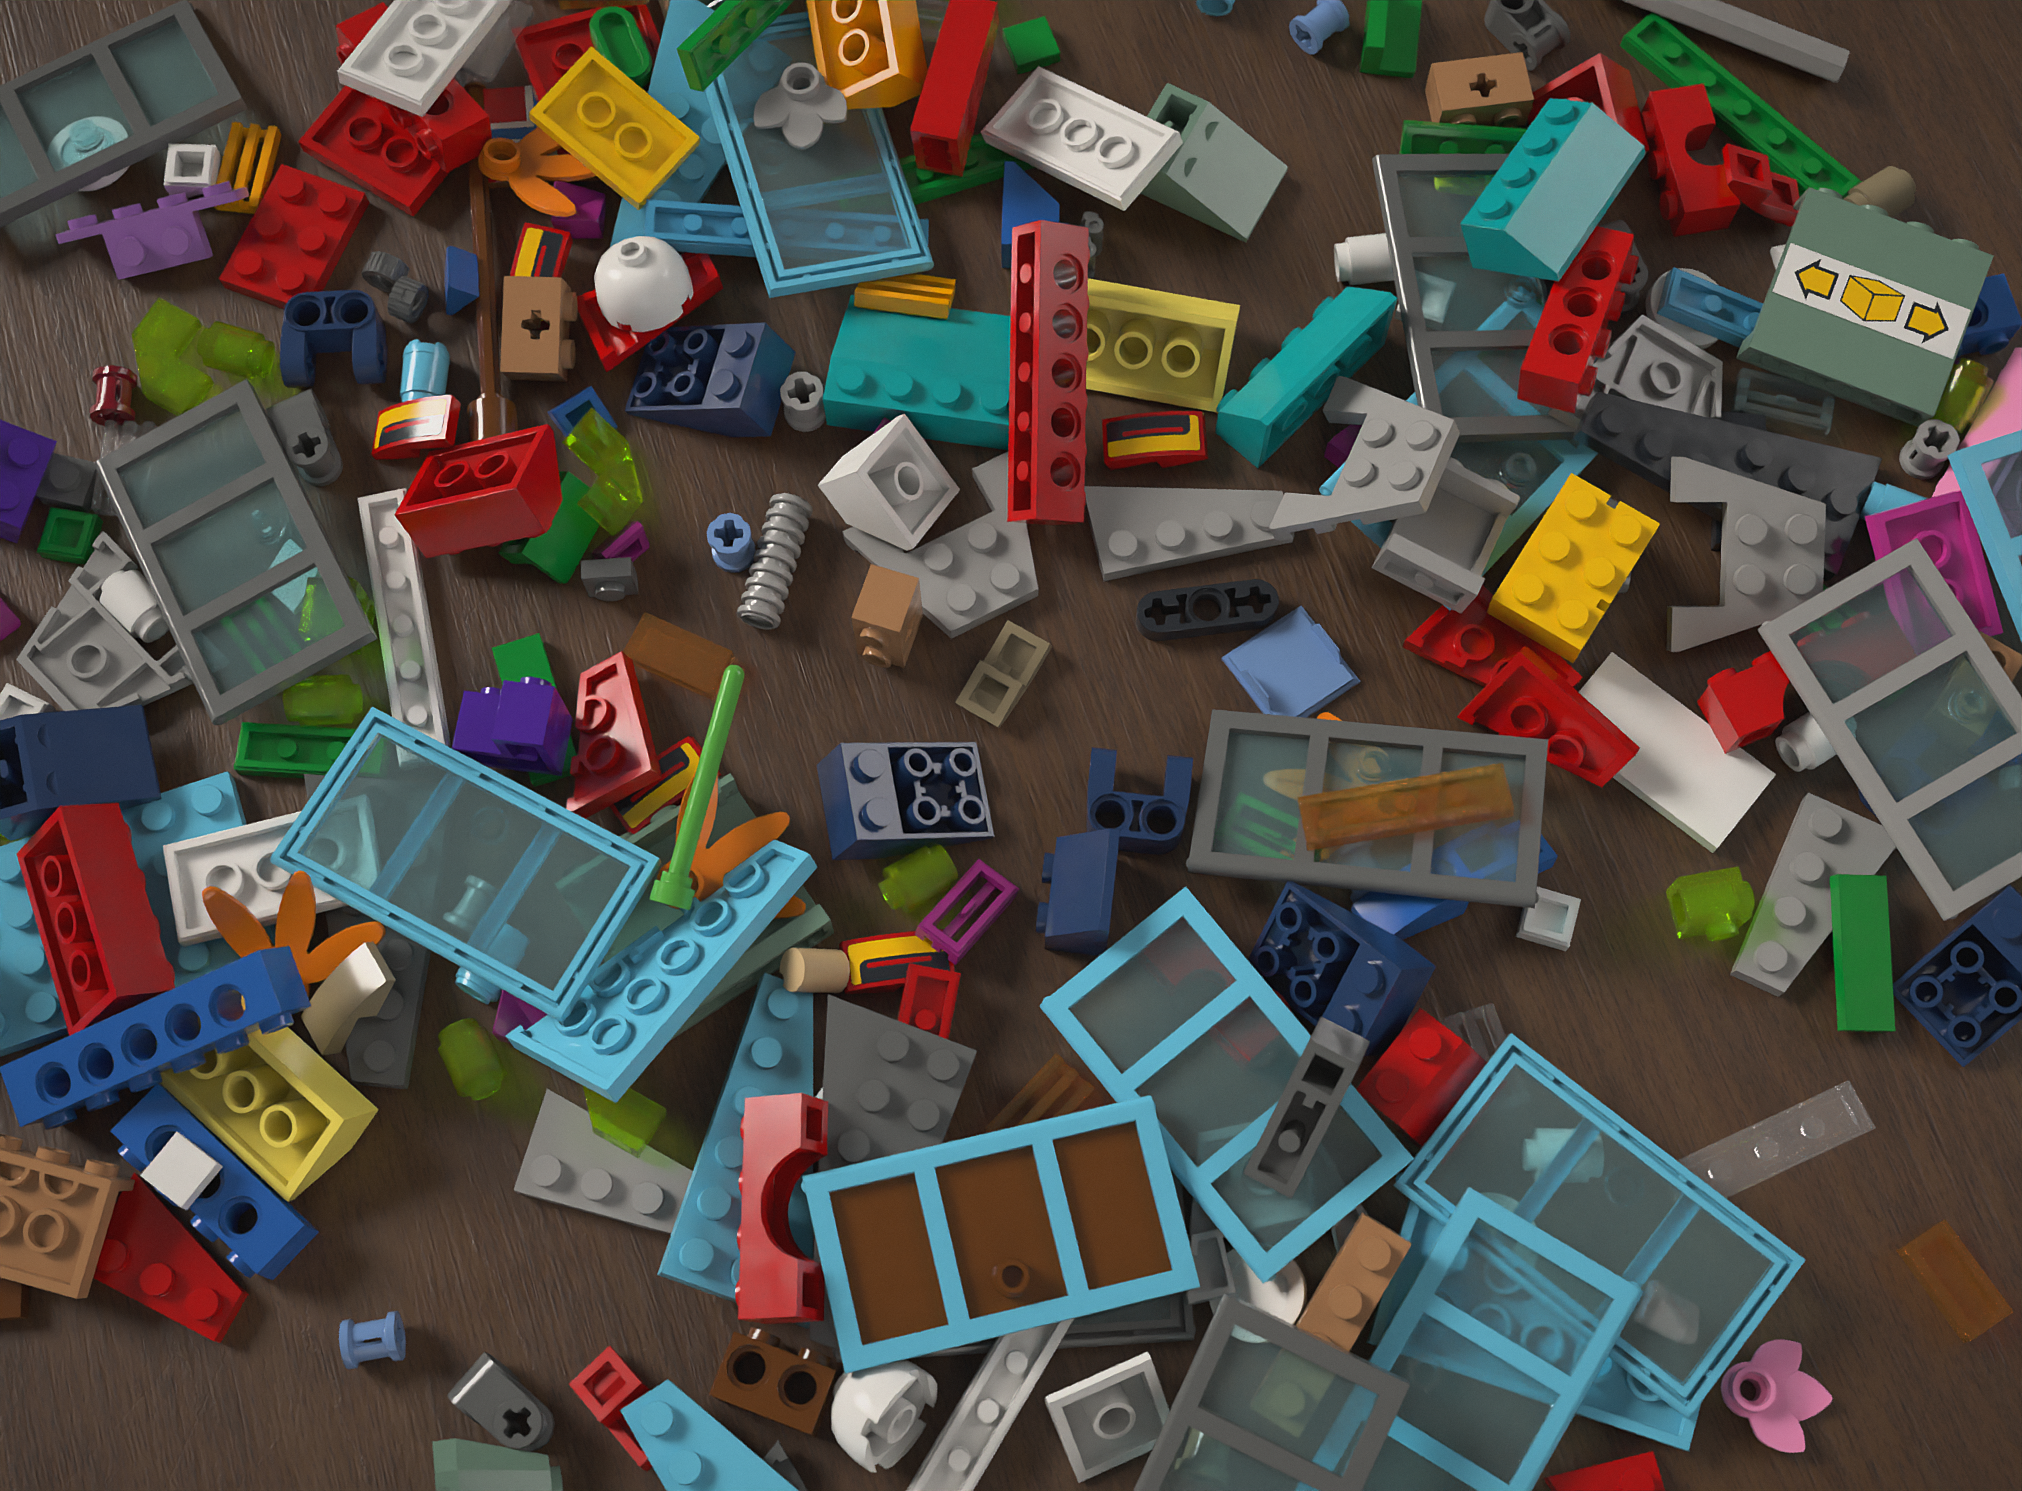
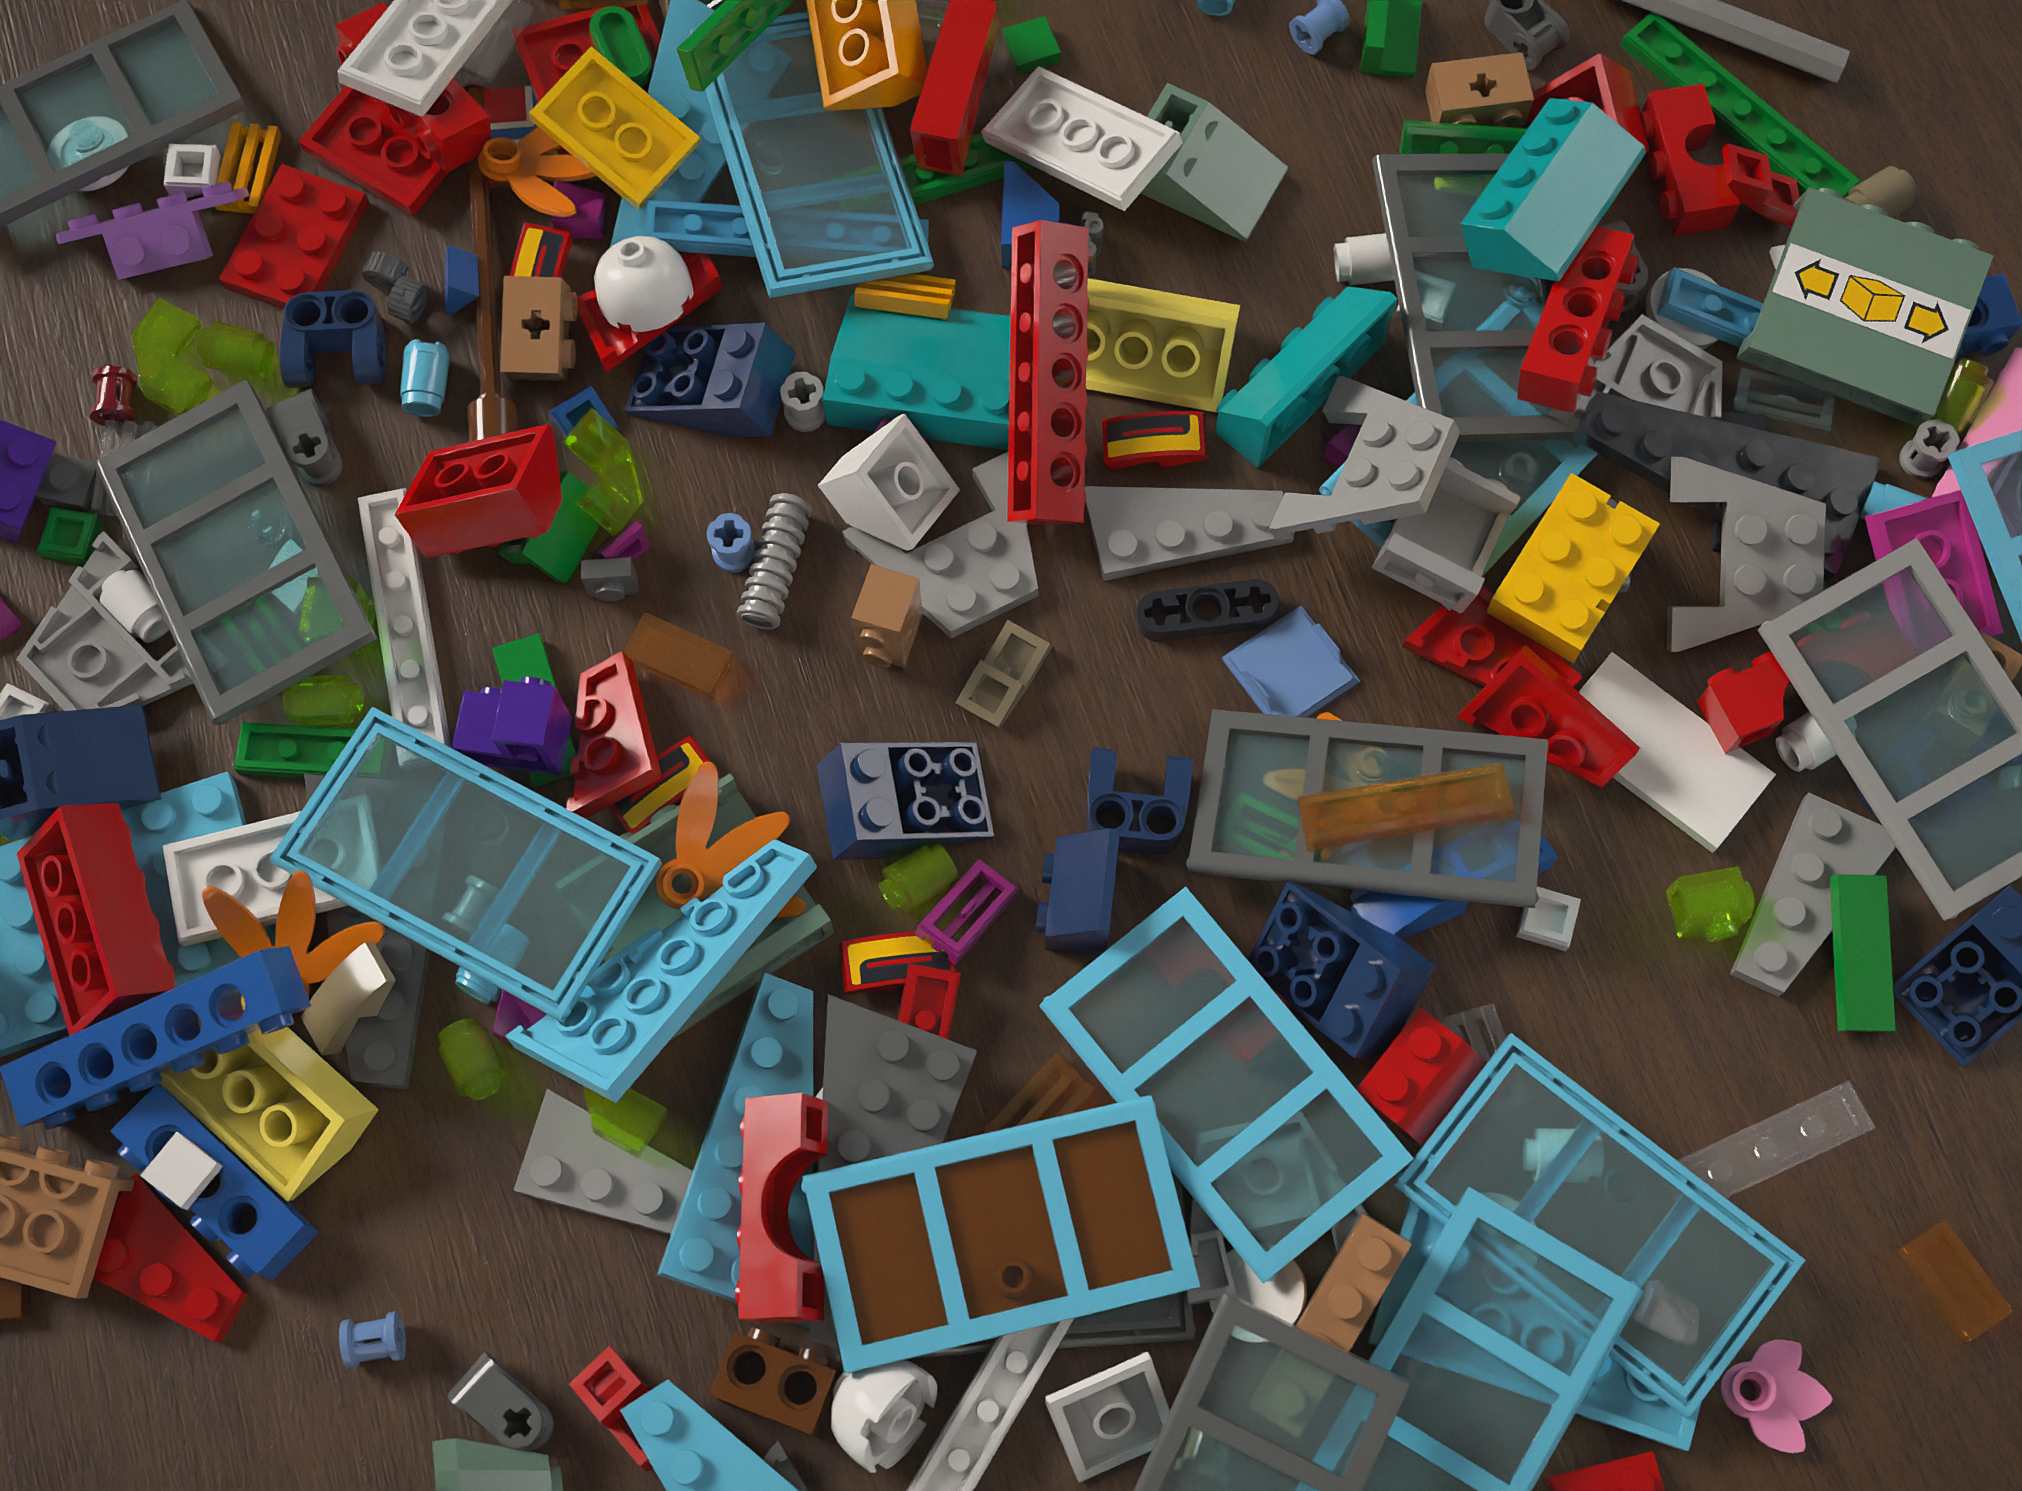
(416, 426): slope -> none
(675, 884): bright green piece -> none
(800, 111): light grey plate -> none
(815, 970): tan piece -> none
(1306, 1107): dark grey slope -> none

